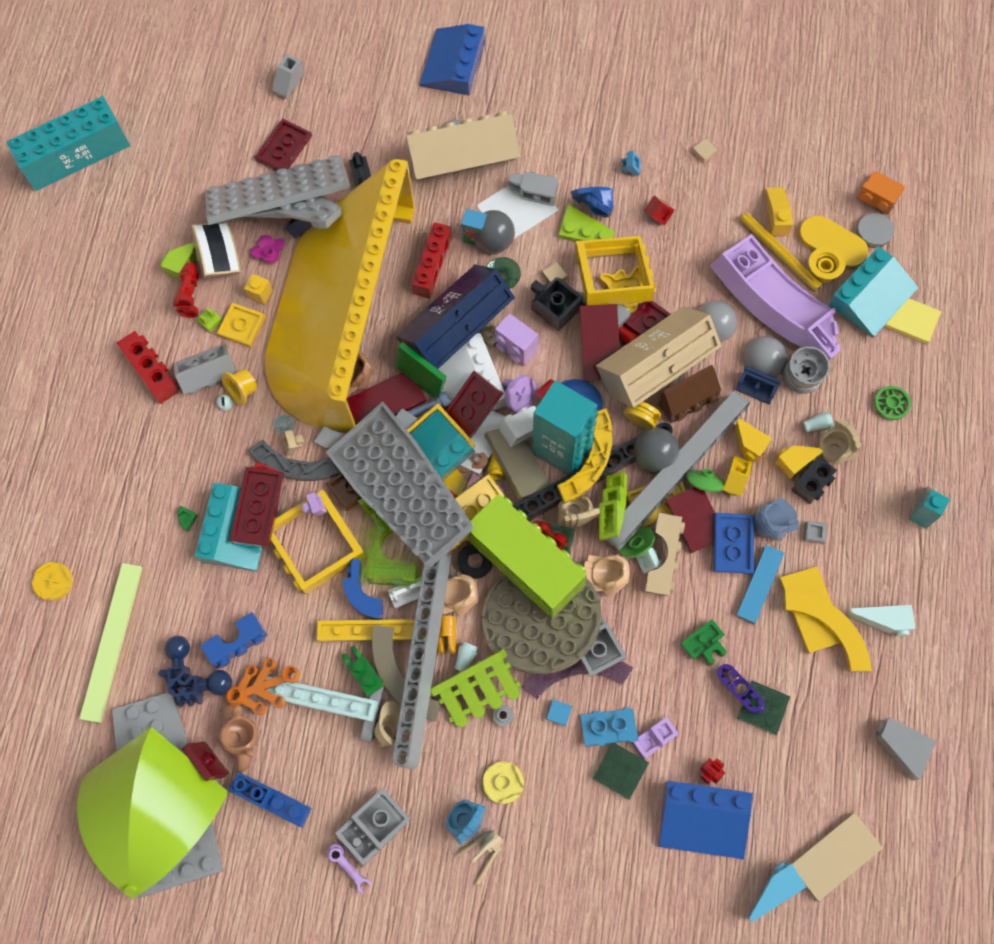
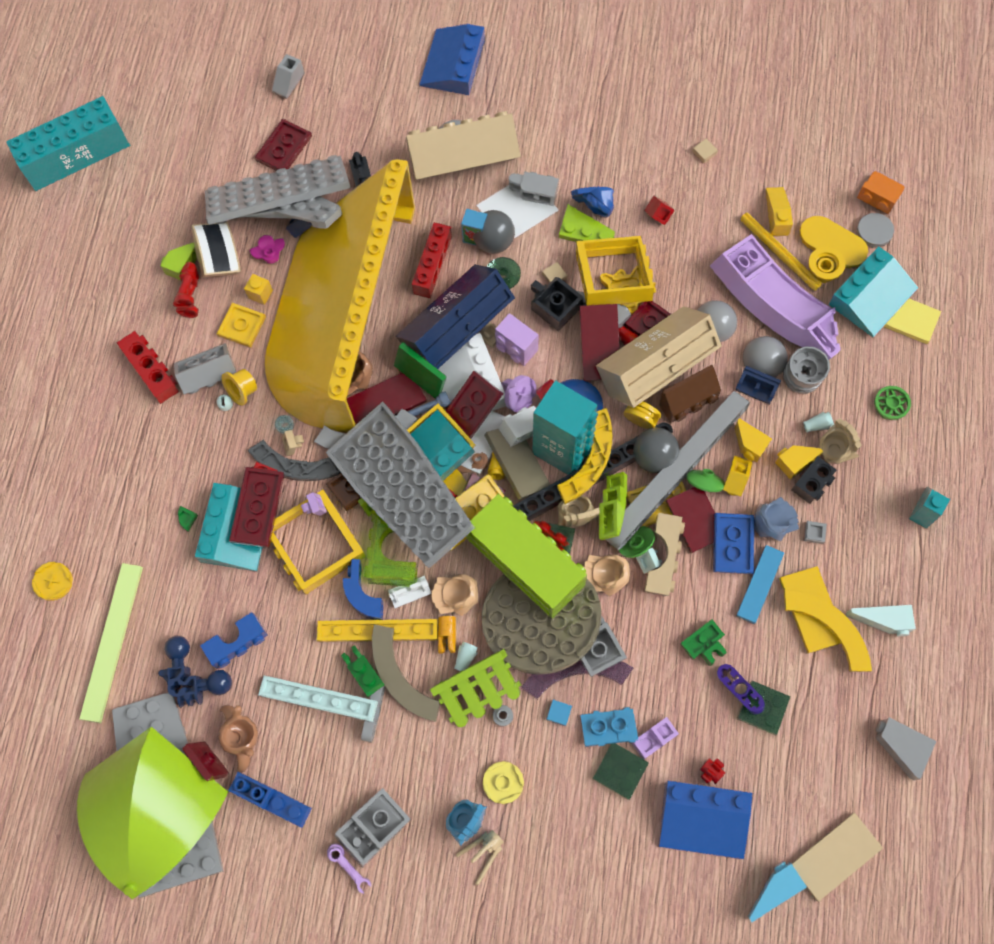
(209, 319): lime tile -> none
(260, 686): orange plant -> none
(387, 726): tan piece -> none
(430, 602): light grey beam -> none
(464, 567): black tyre -> none
(632, 163): dark azure tile -> none

